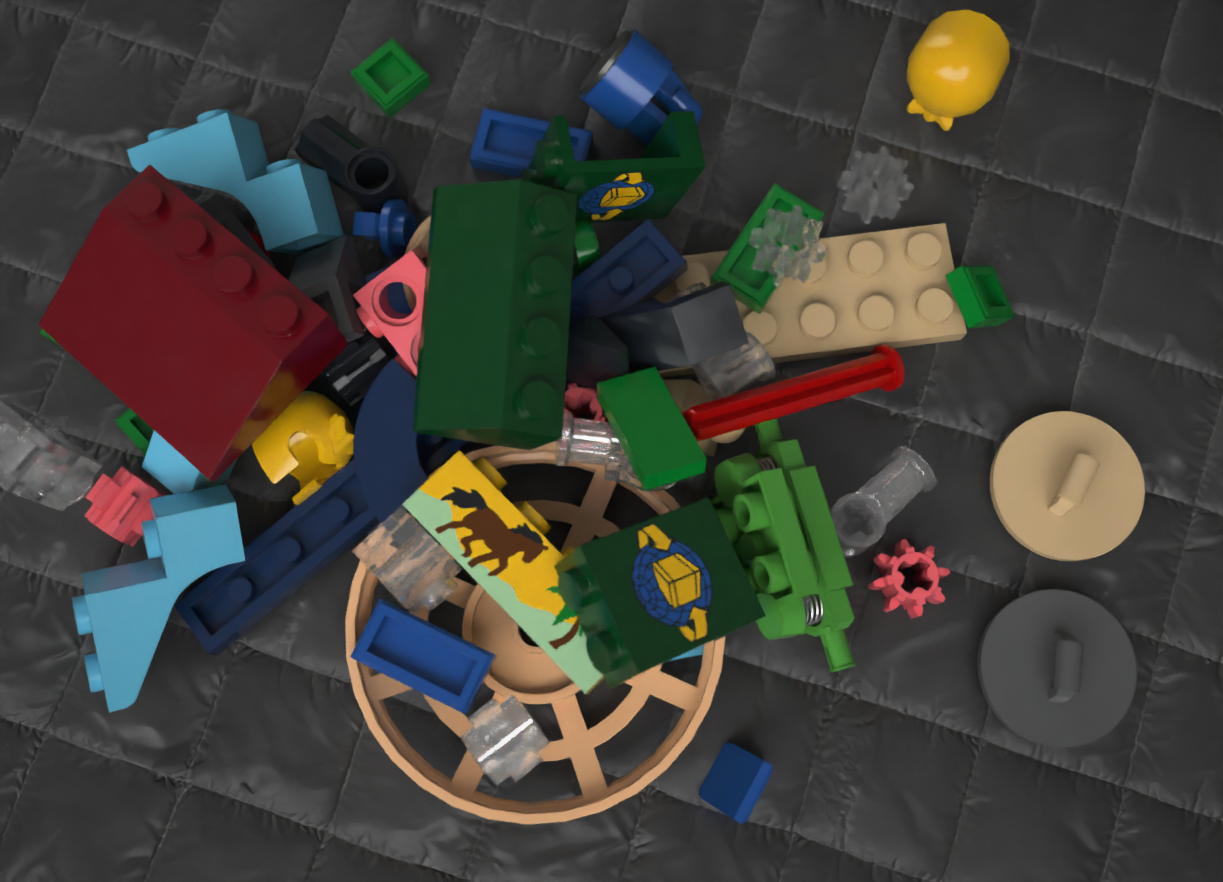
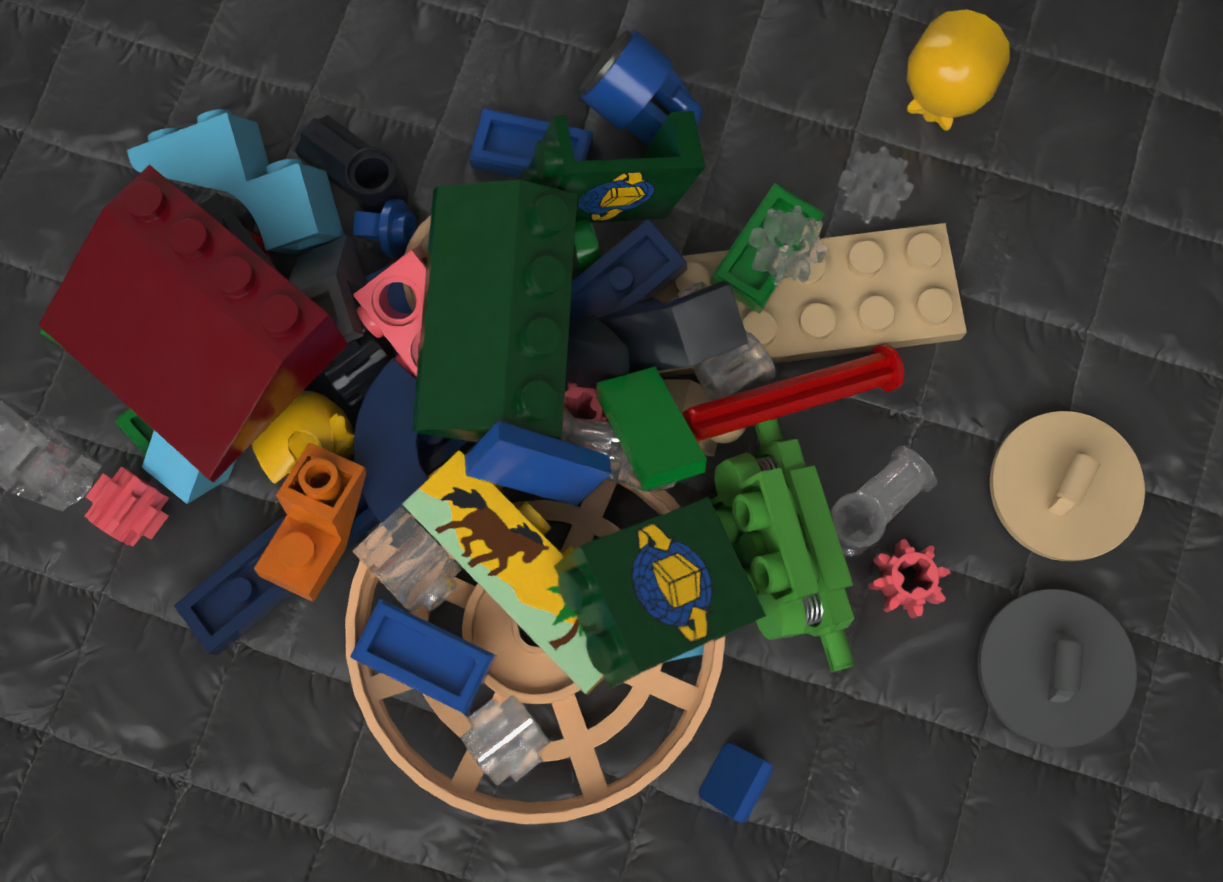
(132, 601): medium azure arch -> none
(320, 512): none -> orange slope
(390, 77): green tile -> none
(537, 464): none -> blue tile
(980, 296): green tile -> none

